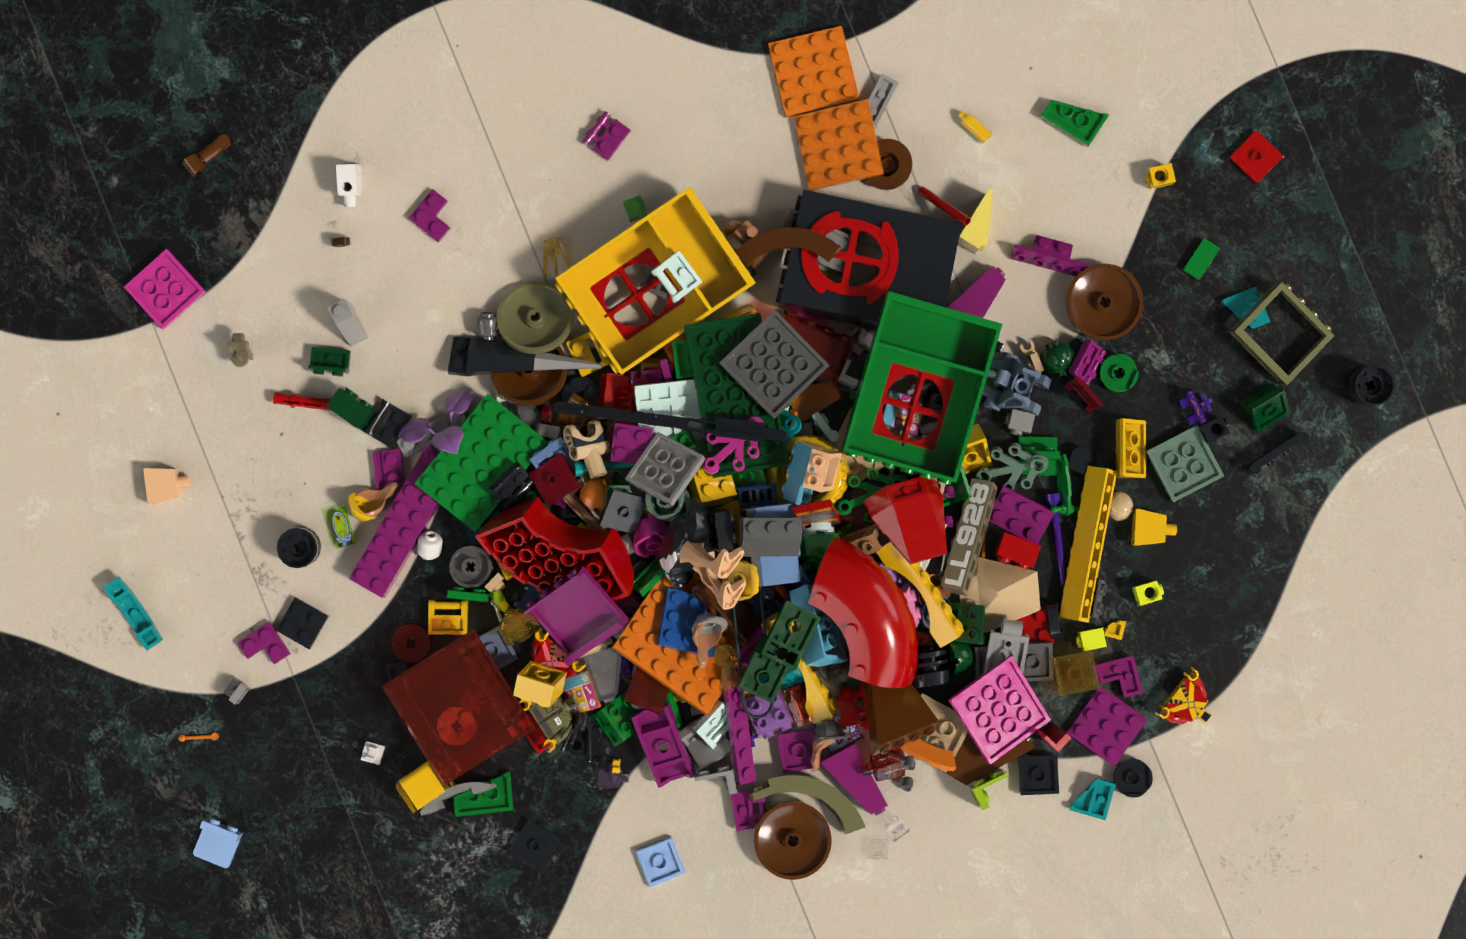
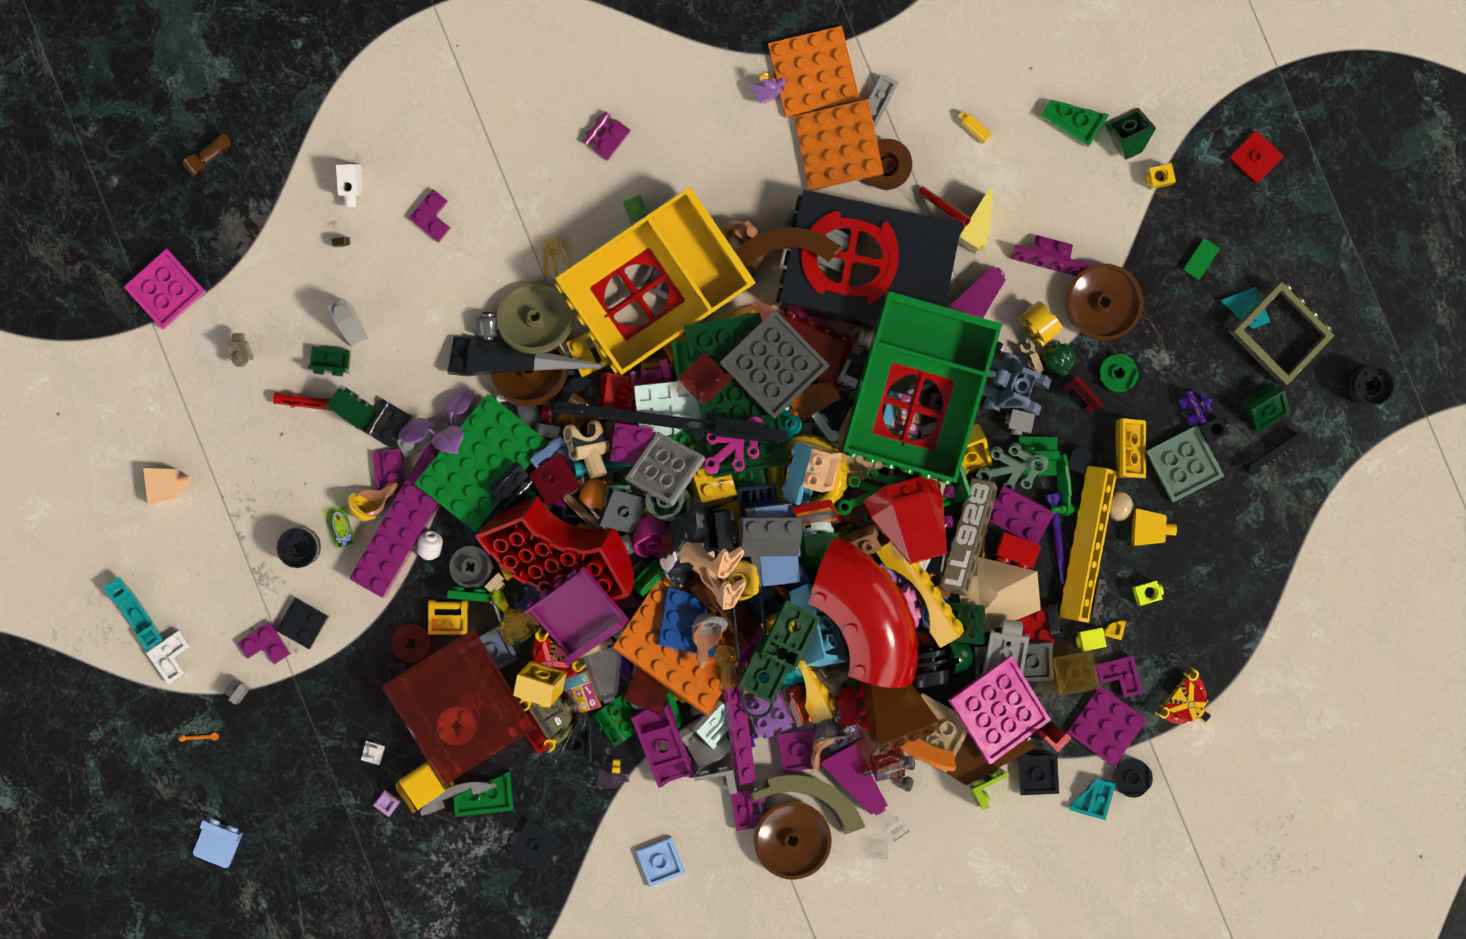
(164, 656): none -> white plate
(387, 803): none -> lavender tile
(681, 272): light aqua plate -> none
(704, 379): none -> clear red bracket
(769, 88): none -> medium lavender piece
(1040, 323): none -> yellow brick
(1087, 361): magenta plate -> none
(1130, 133): none -> dark green slope

